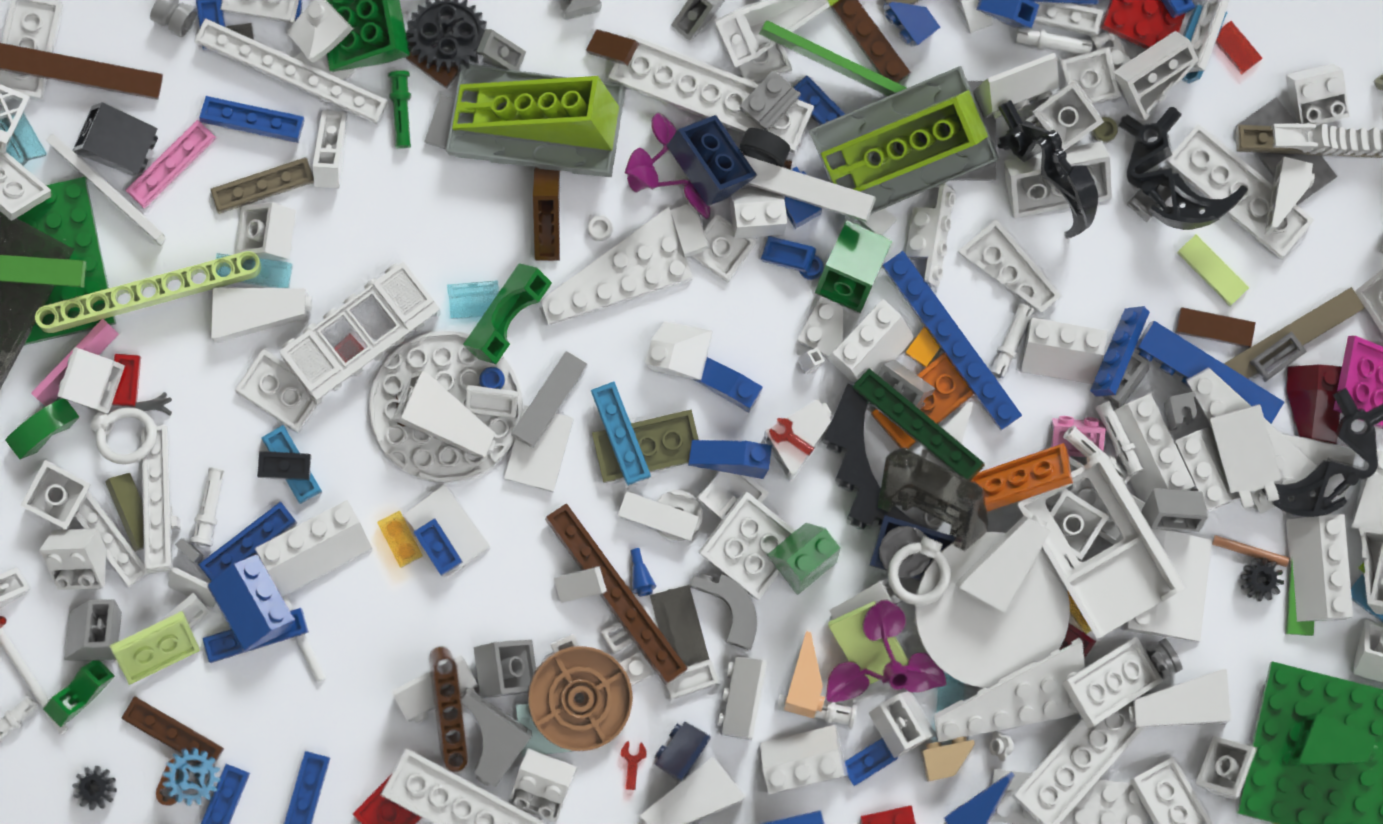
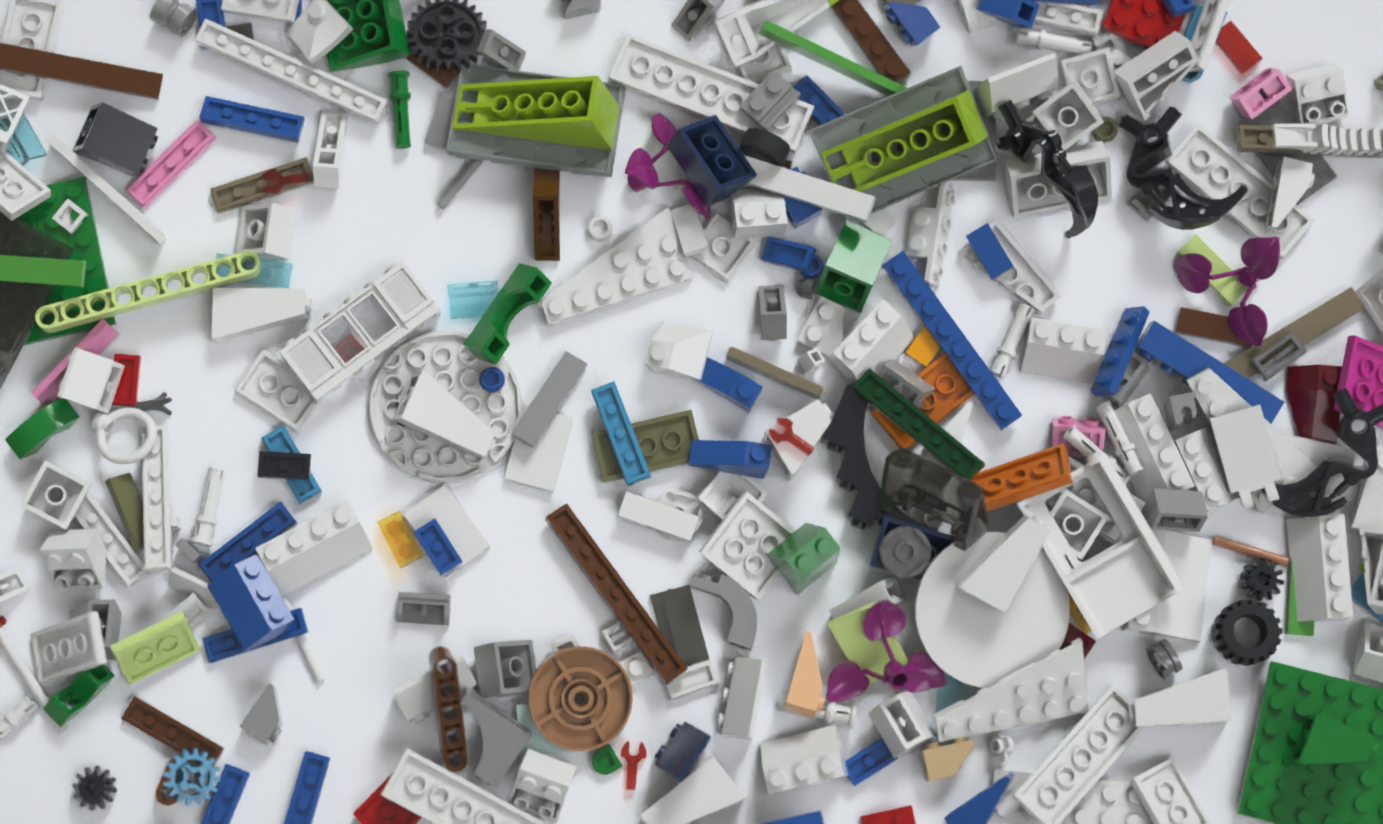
(65, 214): none -> white tile
(68, 647): none -> white tile
(265, 717): none -> light grey slope
(282, 181): none -> clear red bar
(424, 608): none -> light grey hinge
(459, 183): none -> light grey bar
(491, 401): white tile -> none
(580, 584): white tile -> none
(606, 761): none -> green tile
(612, 47): reddish brown tile -> none
(641, 578): blue cone -> none
(772, 312): none -> light grey slope
(774, 373): none -> dark tan tile
(805, 288): none -> dark grey hinge
(929, 548): white piece -> none
(989, 251): none -> blue tile
(1112, 682): white plate -> none
(1225, 767): white slope -> none
(1260, 93): none -> bright pink brick
(1261, 261): none -> magenta plant
(1262, 617): none -> black tyre

